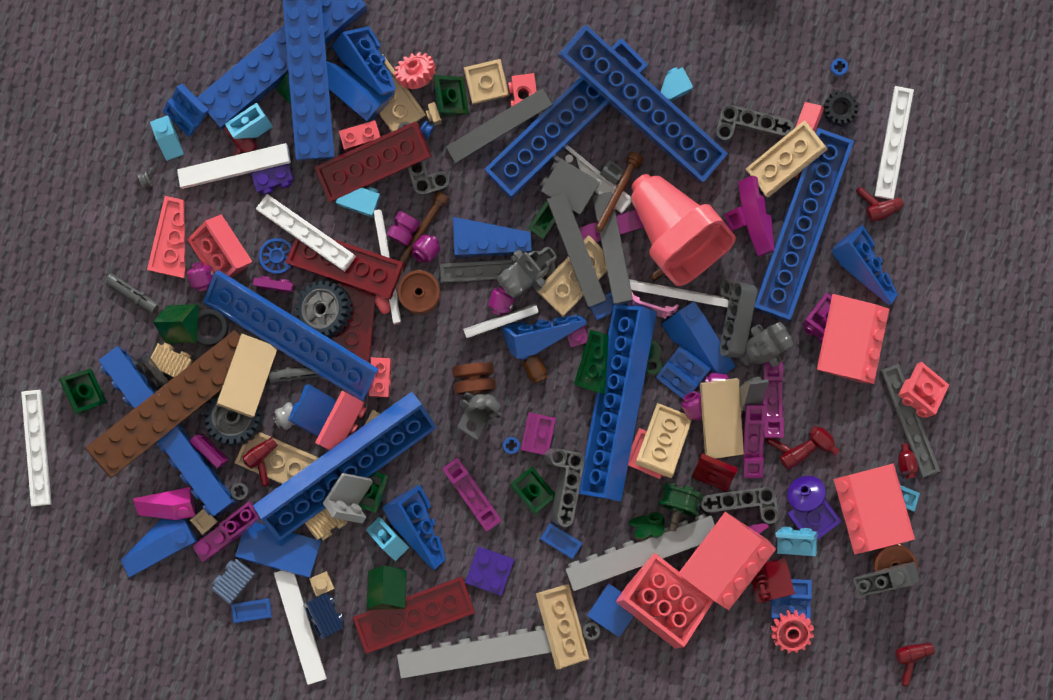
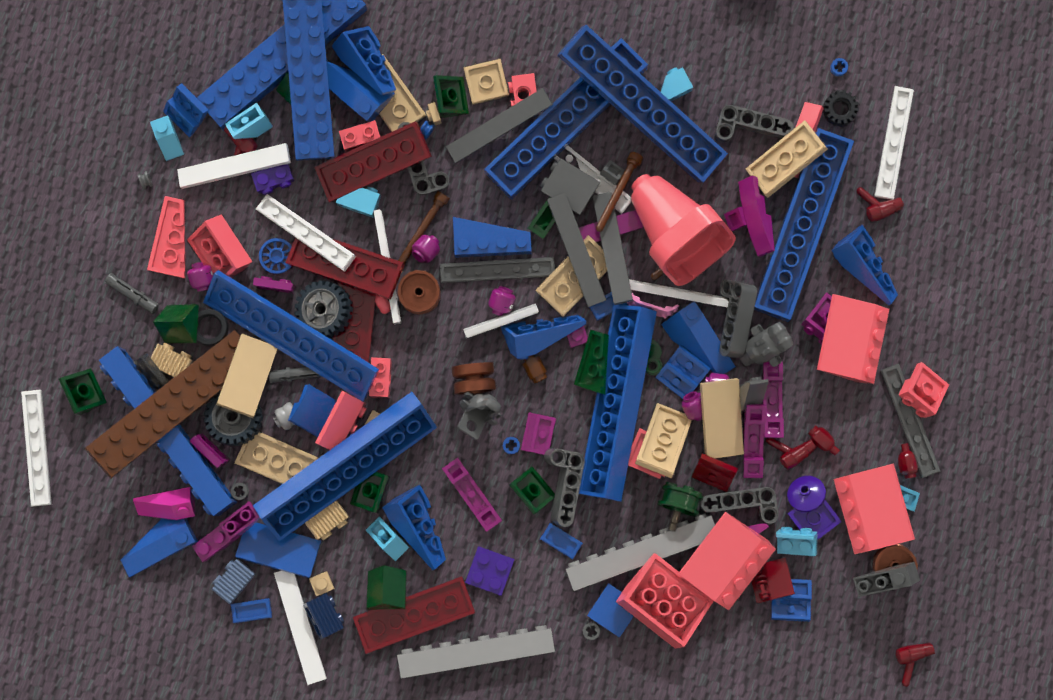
(203, 521): tan plate -> none
(256, 457): dark red piece -> none
(345, 496): light grey bracket -> none
(403, 228): magenta wheel -> none
(415, 71): coral gear -> none
(526, 271): dark grey piece -> none
(562, 626): tan tile -> none
(648, 525): dark green plate -> none
(785, 624): coral gear -> none

